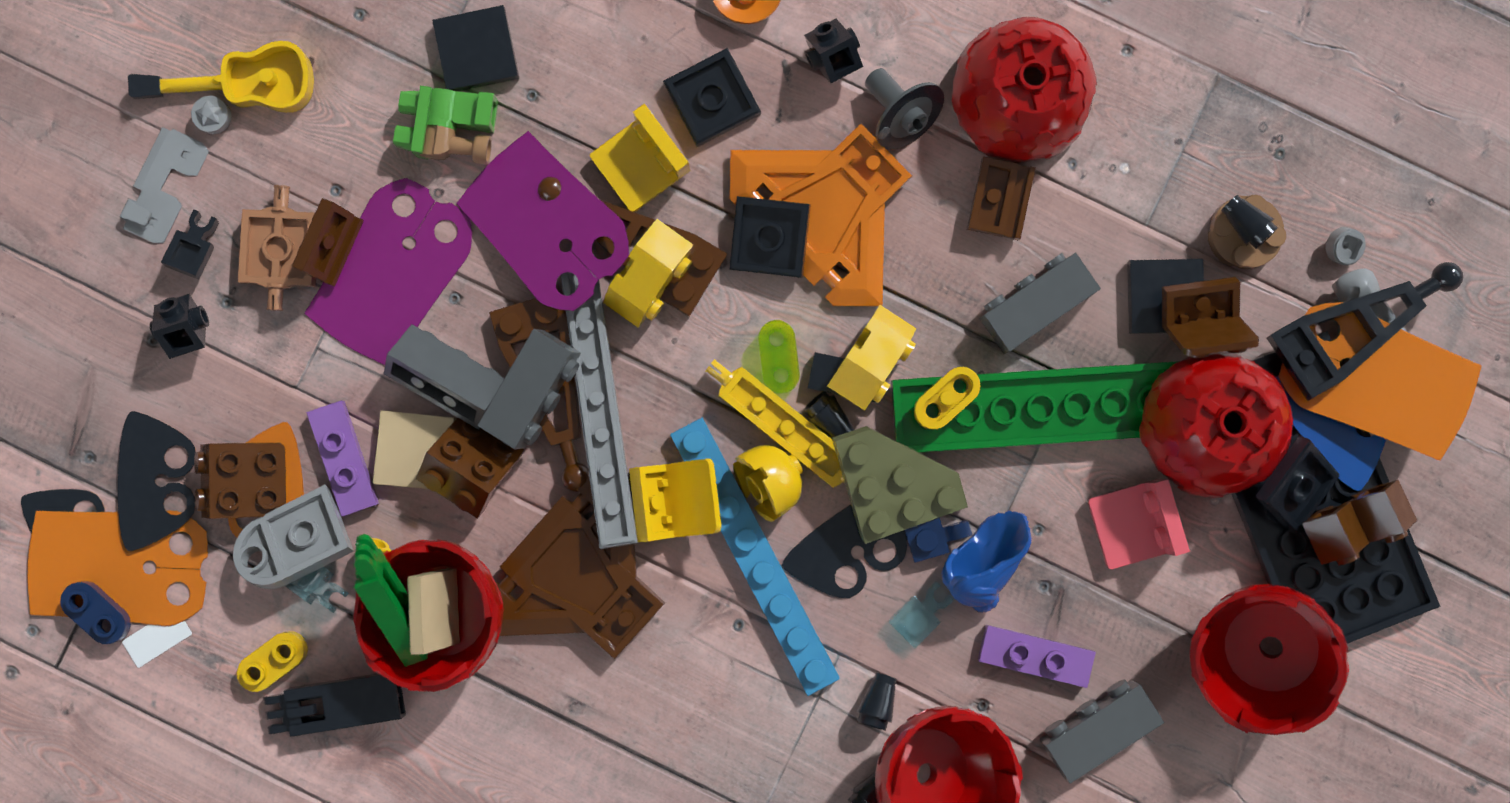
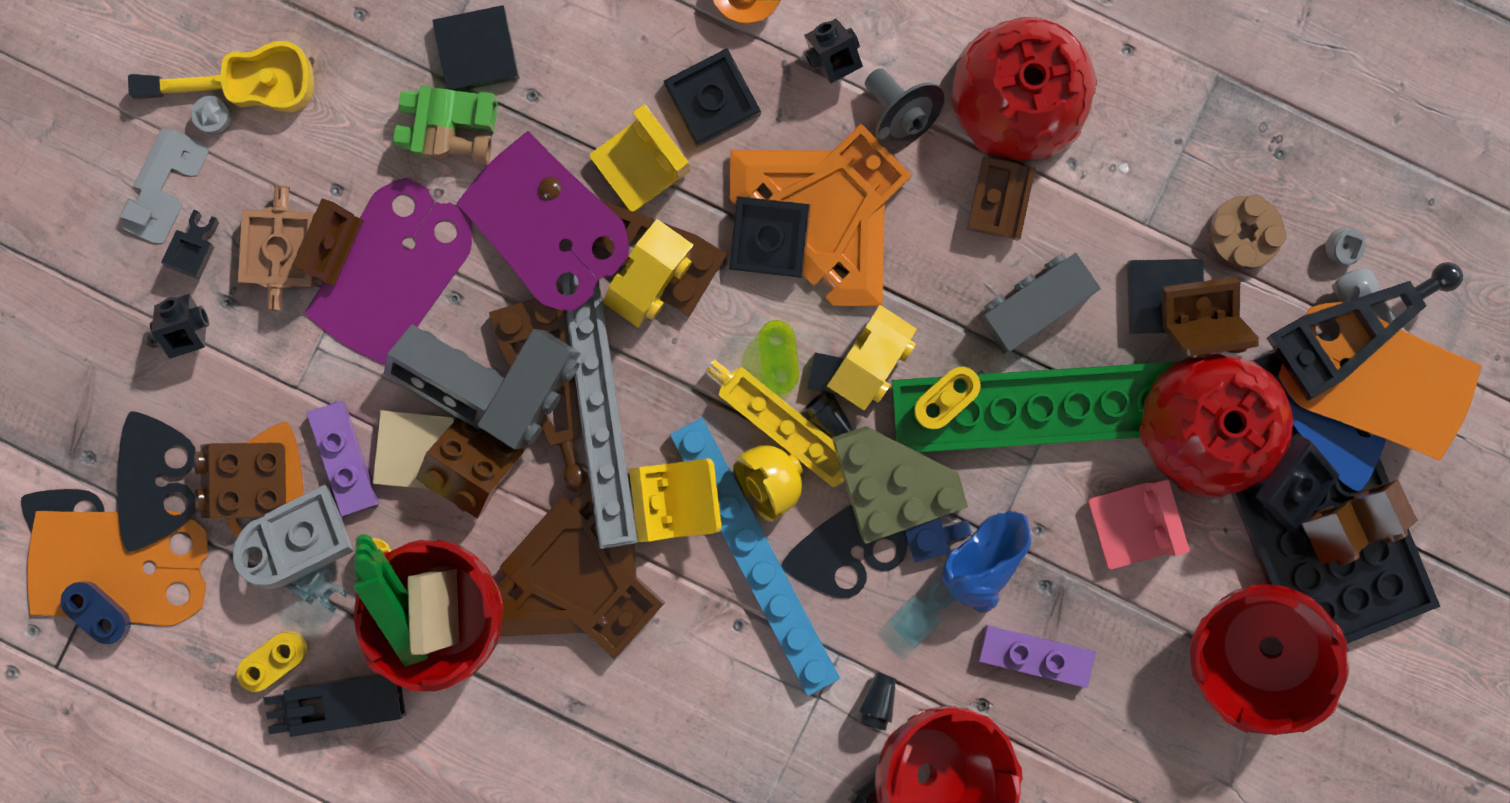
(154, 640): white sticker -> none
(1100, 729): dark grey brick -> none
(1249, 221): black cone -> none

